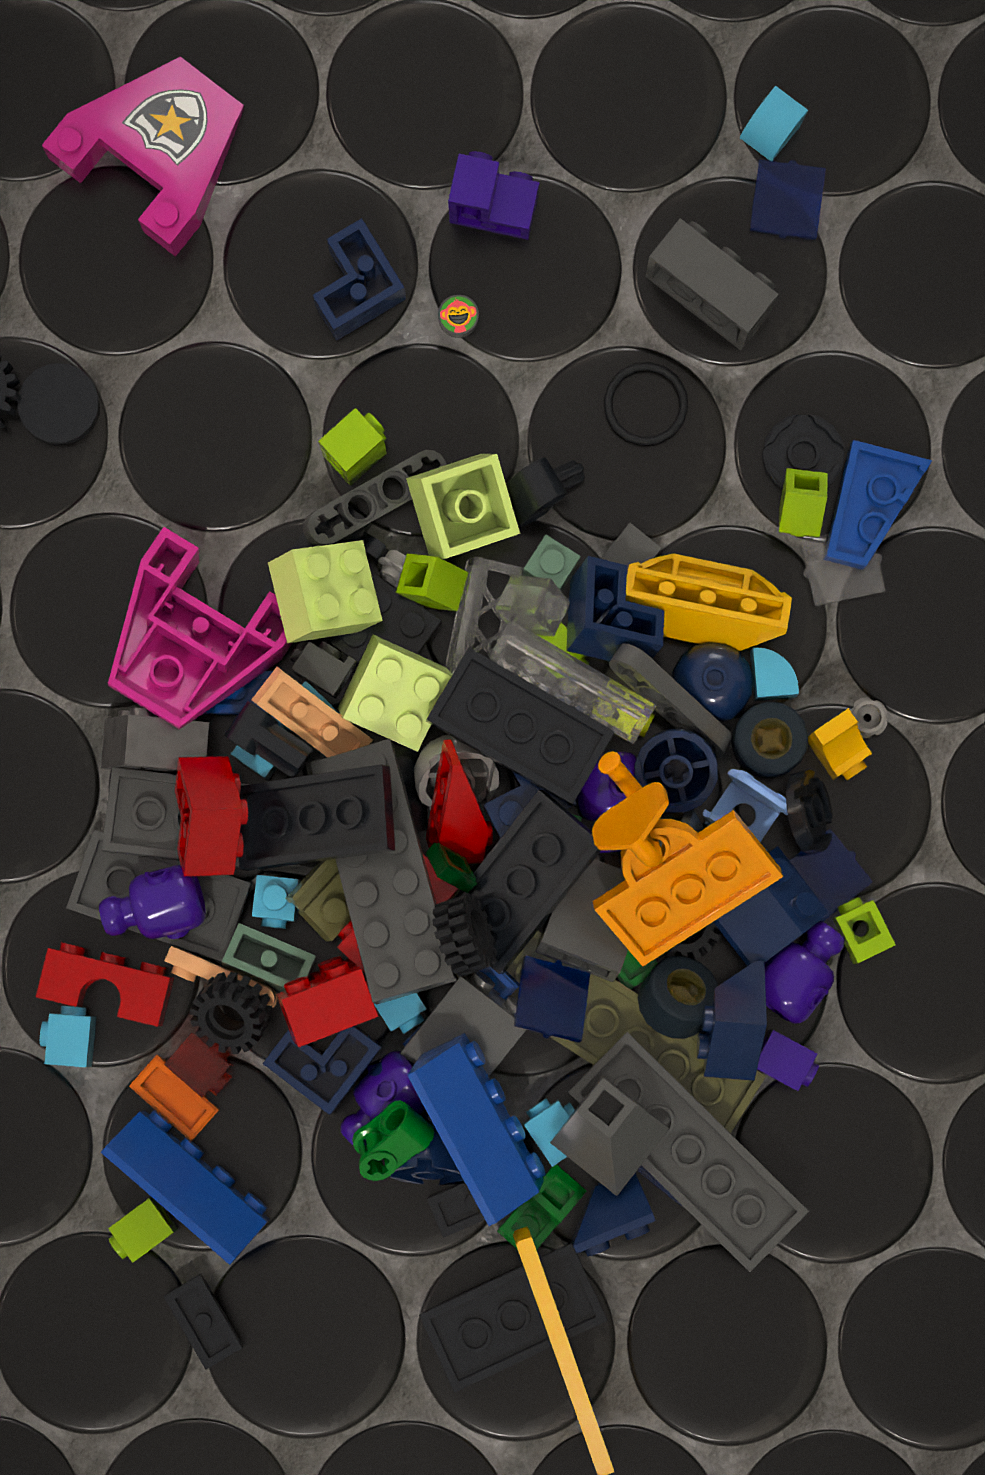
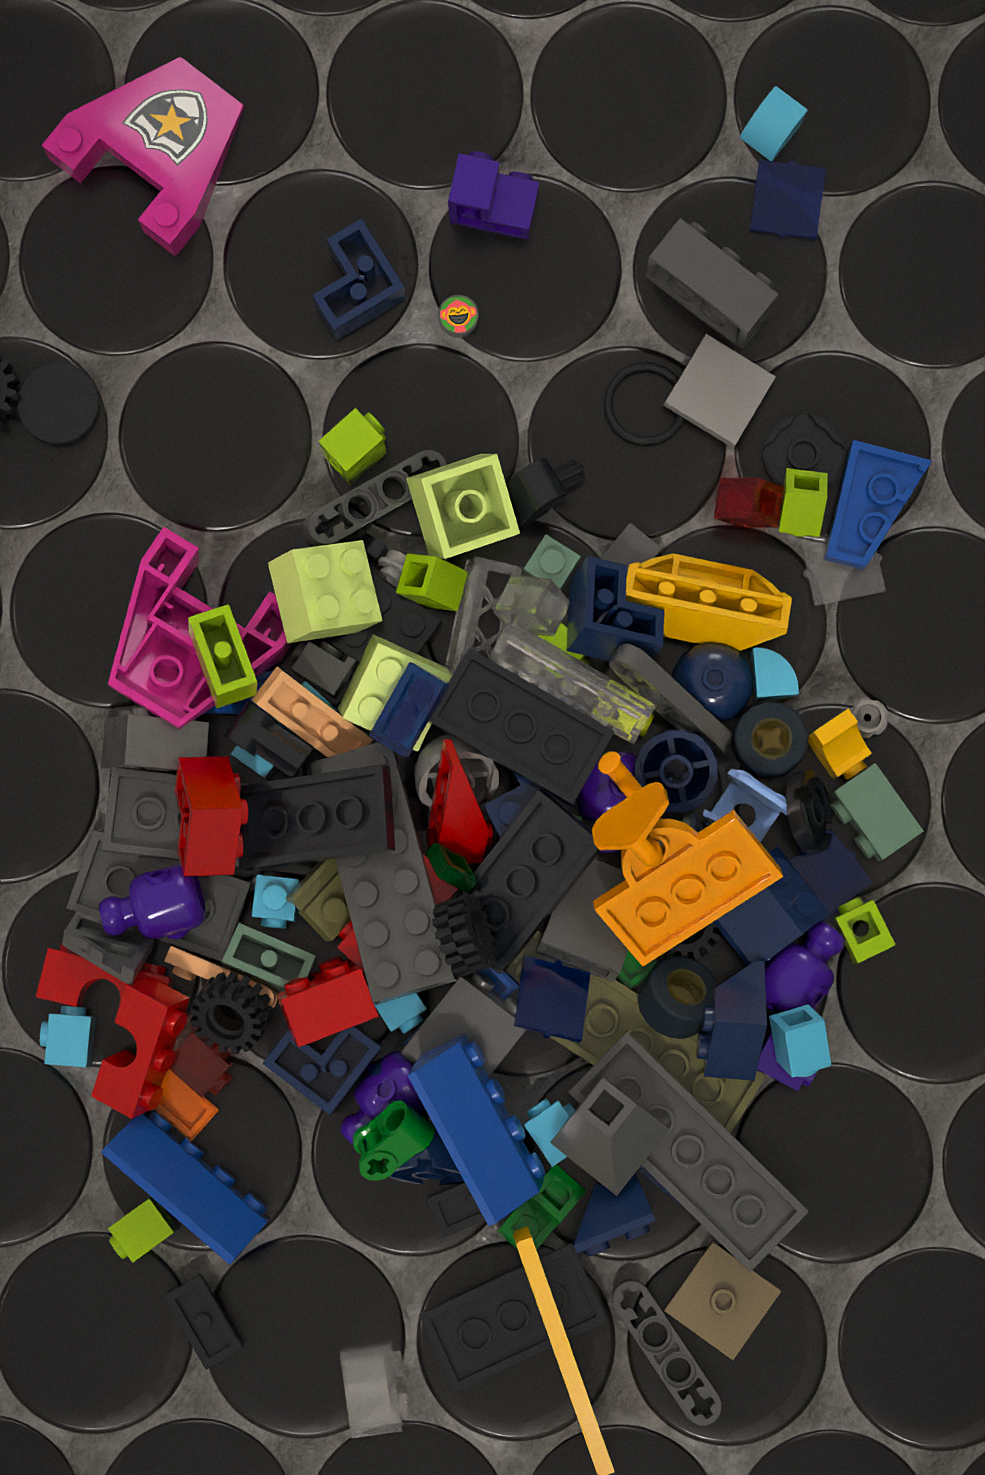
(117, 955): none -> dark grey wing
(155, 1019): none -> red arch
(222, 656): none -> lime brick
(373, 1389): none -> clear brick
(408, 709): none -> clear blue plate
(662, 1354): none -> dark grey beam
(719, 390): none -> light grey tile
(722, 1300): none -> dark tan plate
(739, 502): none -> clear red brick
(800, 1041): none -> medium azure brick
(875, 813): none -> sand green brick

